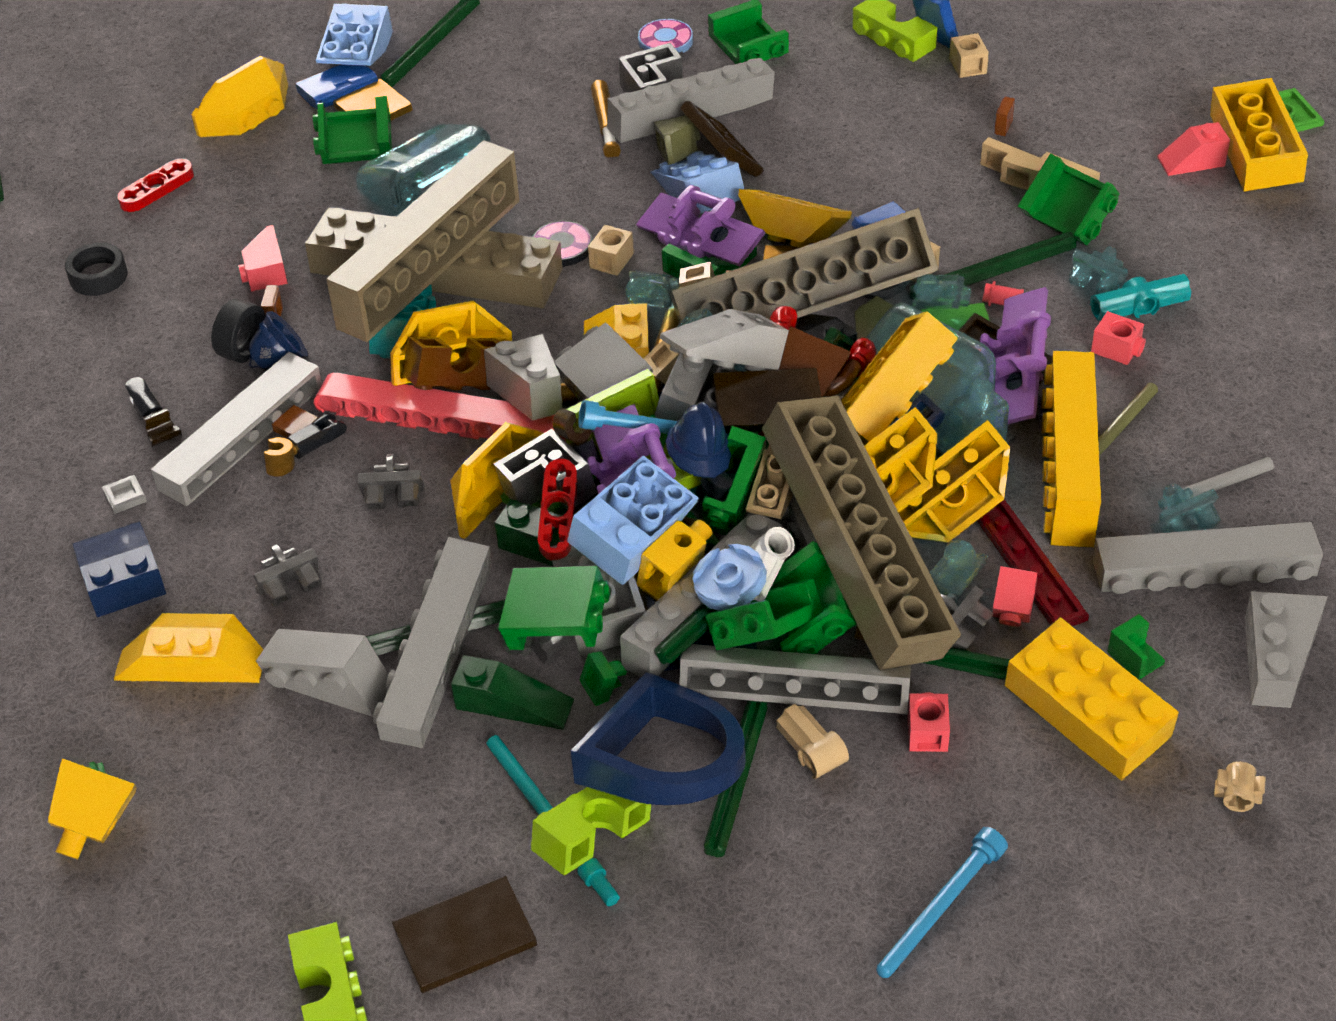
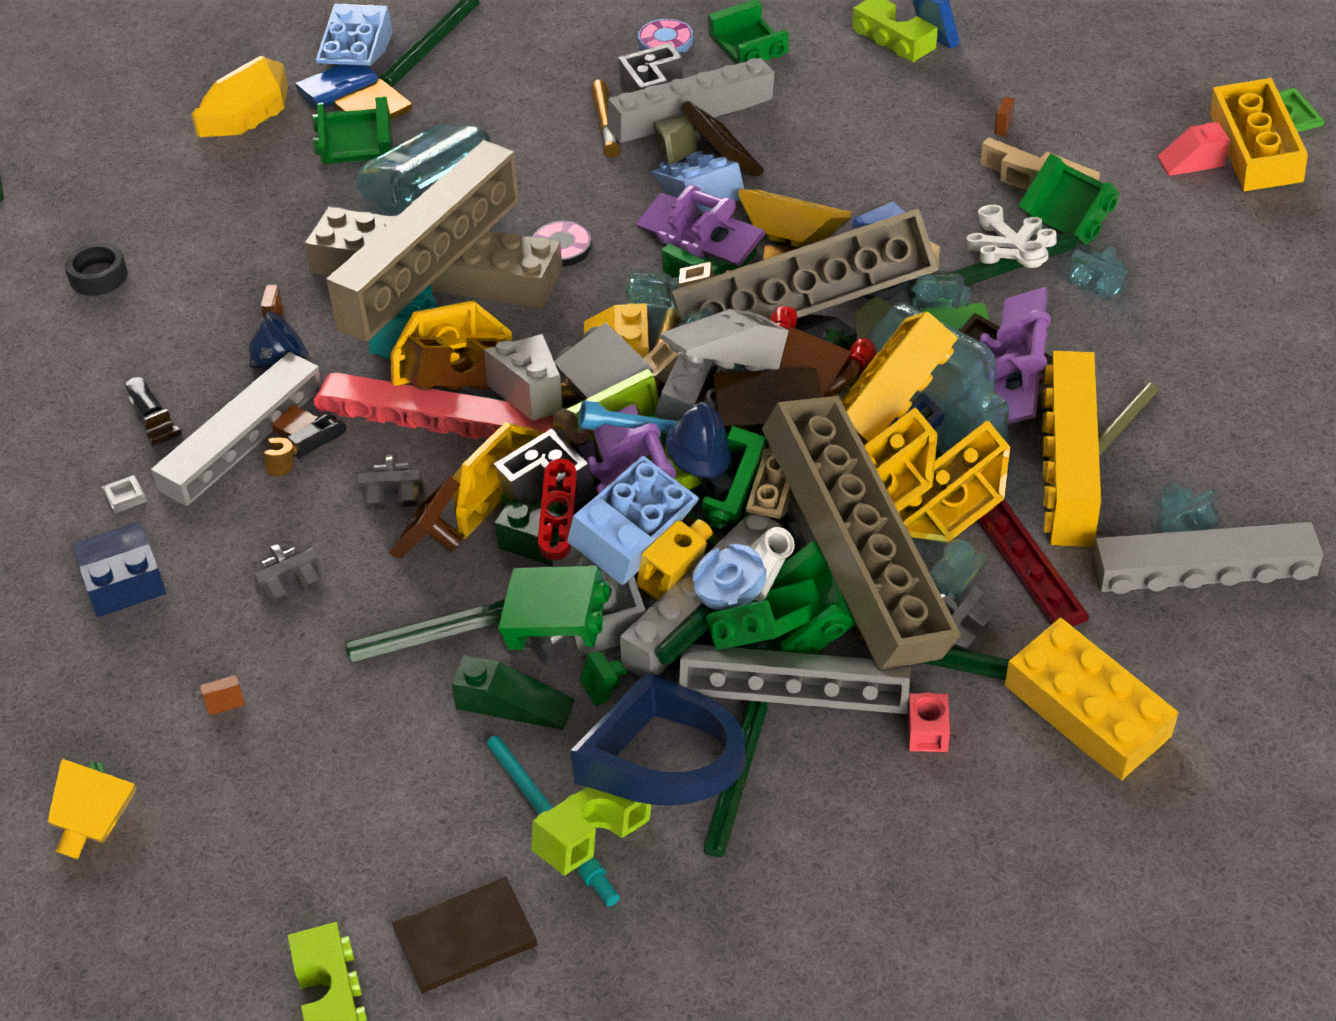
(169, 175): red beam -> none
(191, 650): yellow wedge -> none
(222, 695): none -> dark orange tile
(225, 330): black tyre -> none
(263, 261): slope -> none
(326, 667): light grey wedge -> none
(428, 521): none -> reddish brown tile
(433, 644): light grey brick -> none
(611, 250): tan brick -> none
(814, 746): tan piece -> none
(969, 55): tan brick -> none
(987, 847): dark azure piece -> none
(997, 294): coral pin -> none
(1014, 596): coral brick -> none
(1026, 252): none -> white plant
(1118, 338): coral brick -> none
(1130, 648): green panel -> none
(1141, 297): teal piece -> none
(1232, 476): light grey bar -> none
(1239, 786): tan gear -> none
(1279, 643): light grey wedge -> none

